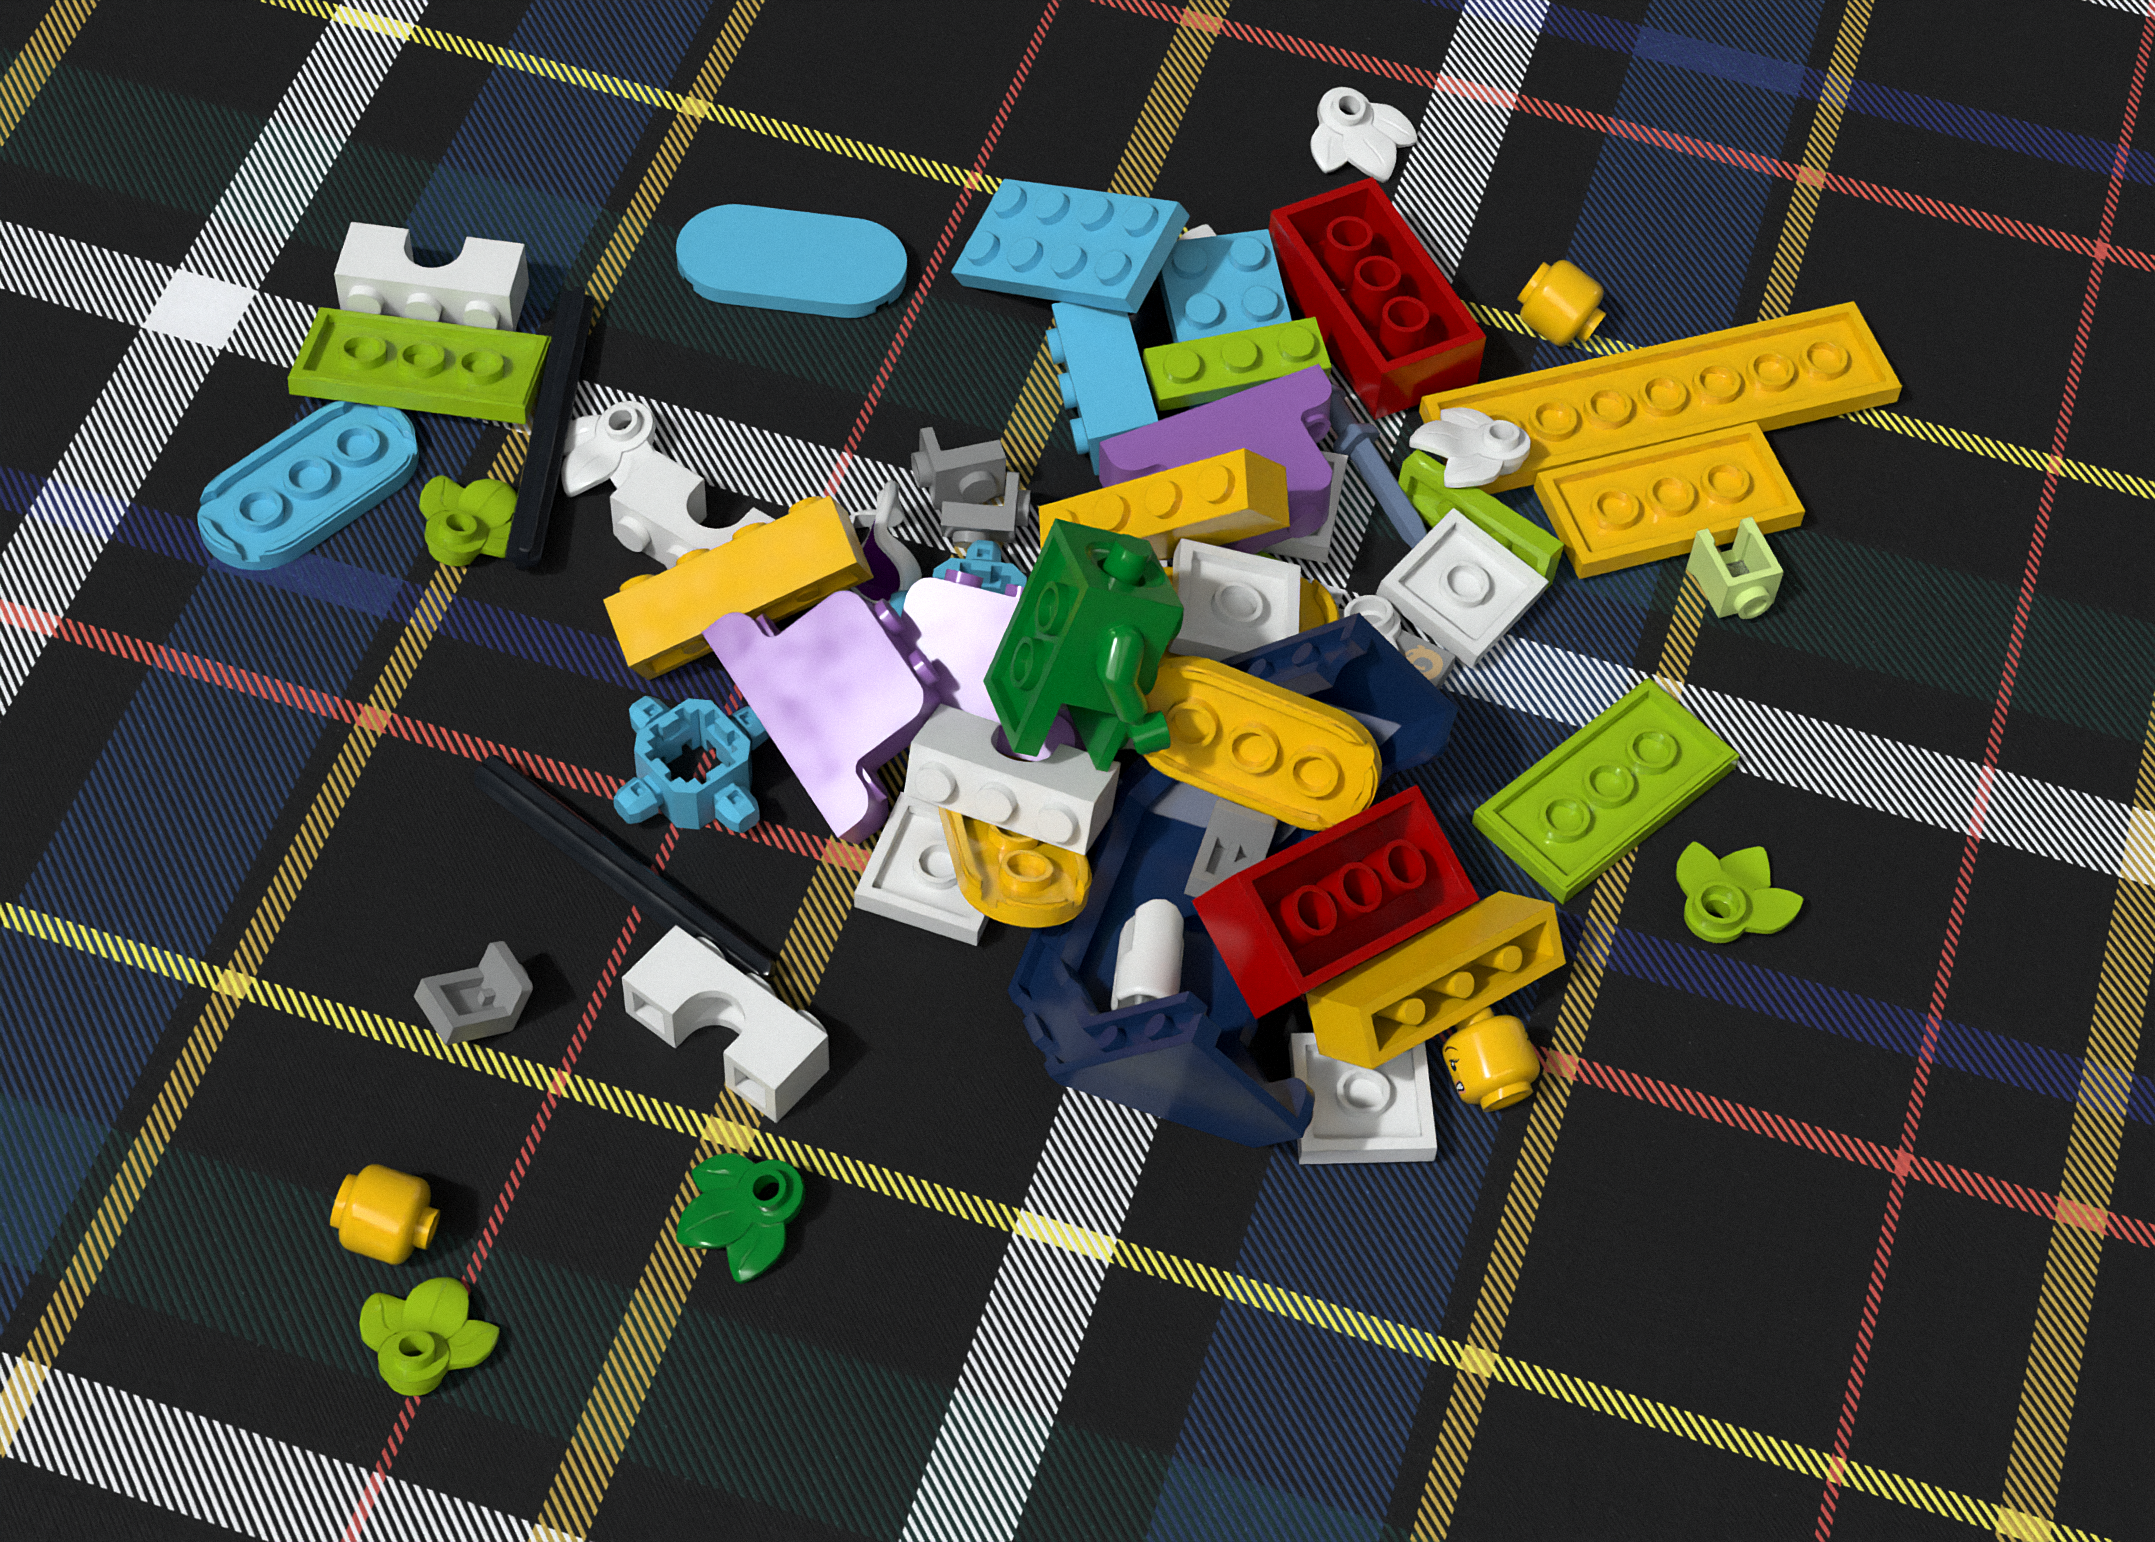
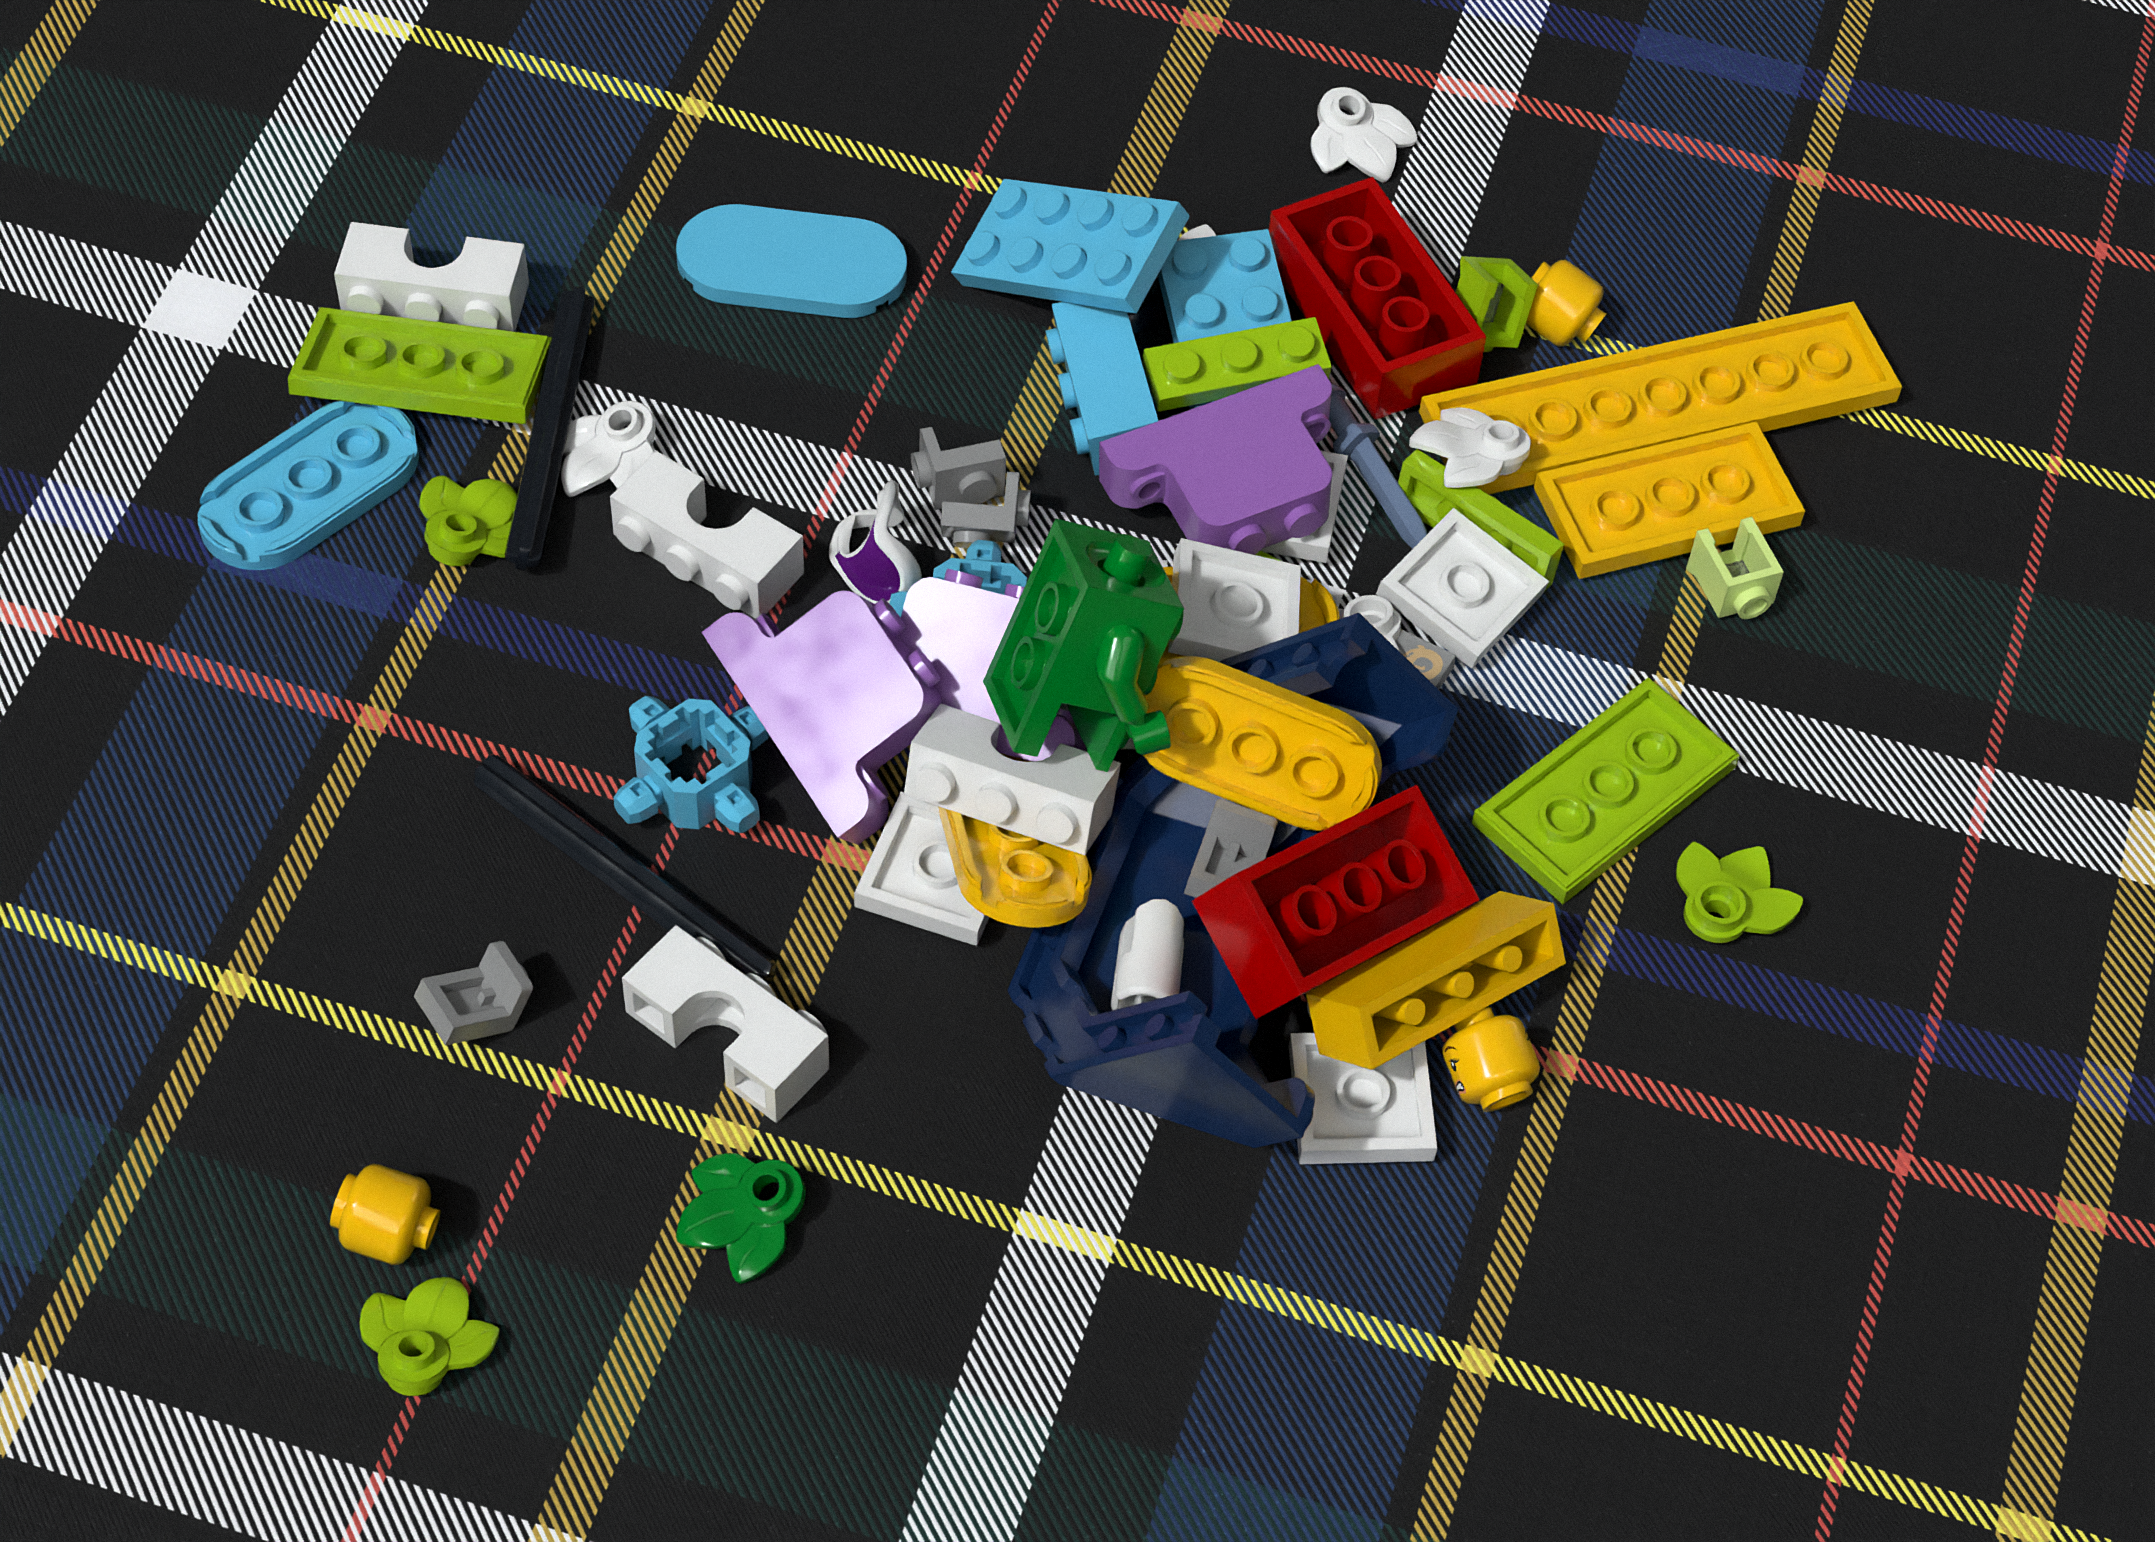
(761, 570): yellow brick -> none
(1199, 501): yellow brick -> none
(1497, 298): none -> lime window

